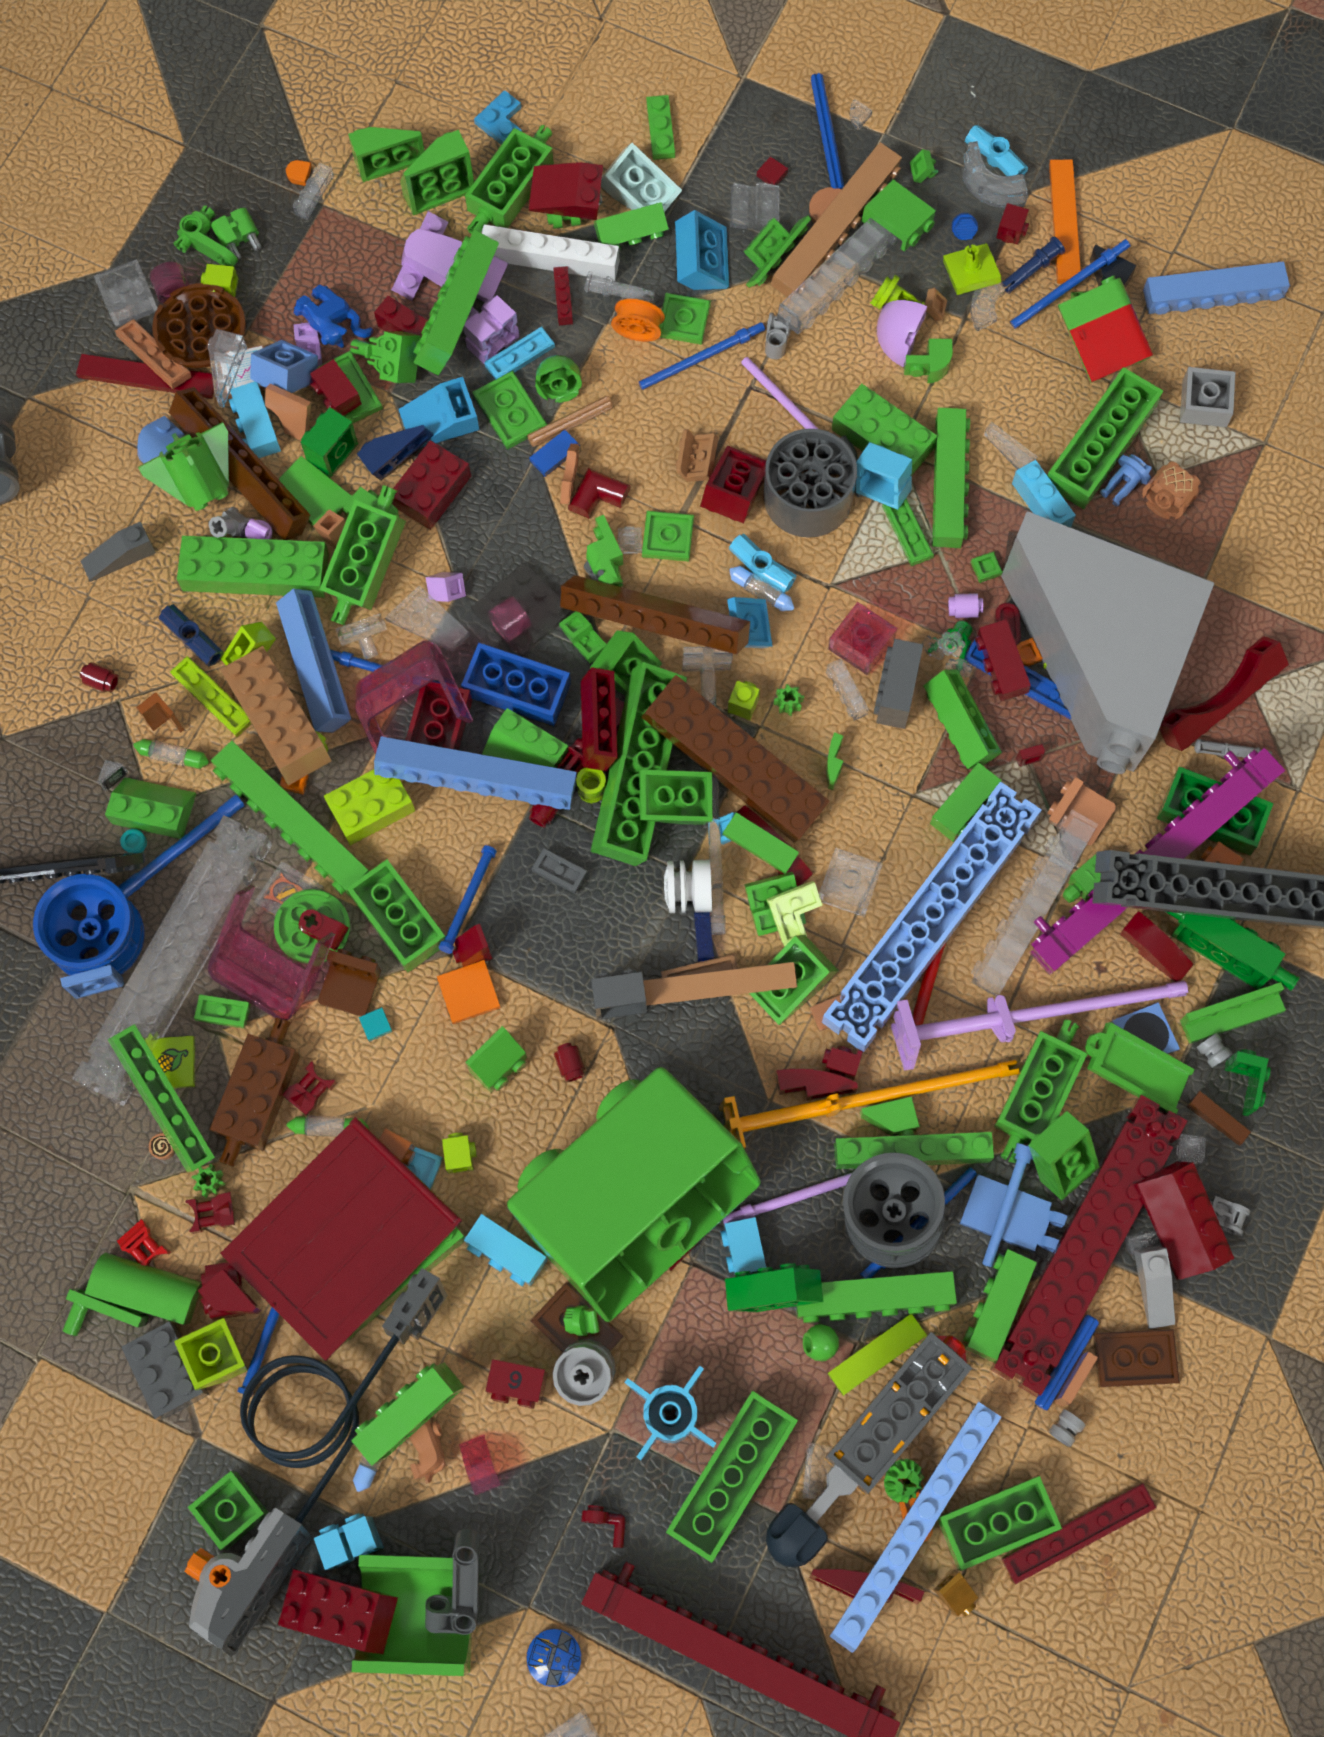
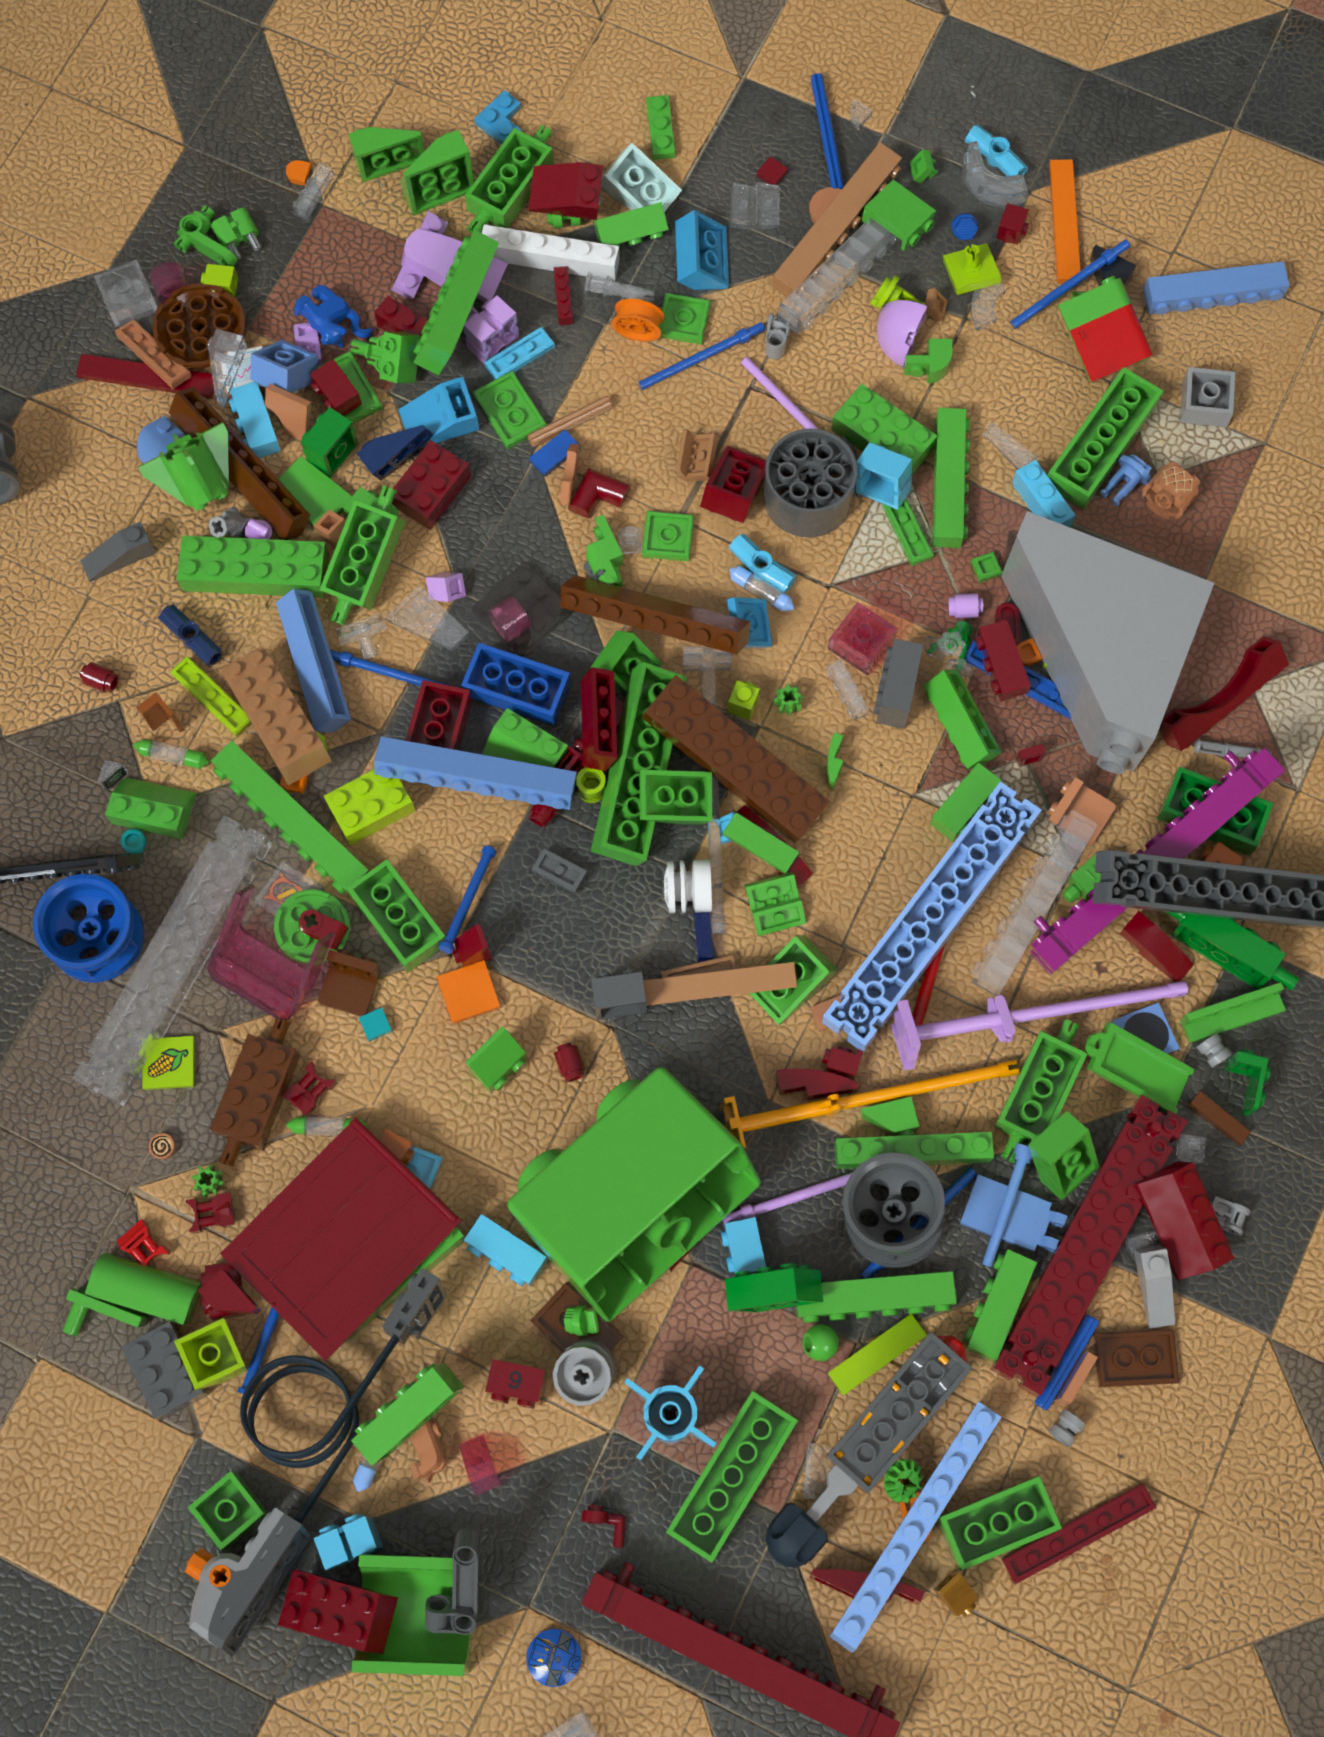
(92, 981): medium blue tile -> none
(138, 879): blue piece -> none
(161, 1098): bright green brick -> none
(222, 1011): bright green plate -> none
(247, 640): lime slope -> none
(399, 680): clear pink windscreen -> none
(458, 1153): lime brick -> none
(558, 378): bright green cylinder -> none
(582, 636): bright green slope -> none
(770, 245): bright green bracket -> none
(789, 905): yellowish green tile -> none
(850, 882): clear brick -> none
(1041, 258): dark blue pin -> none

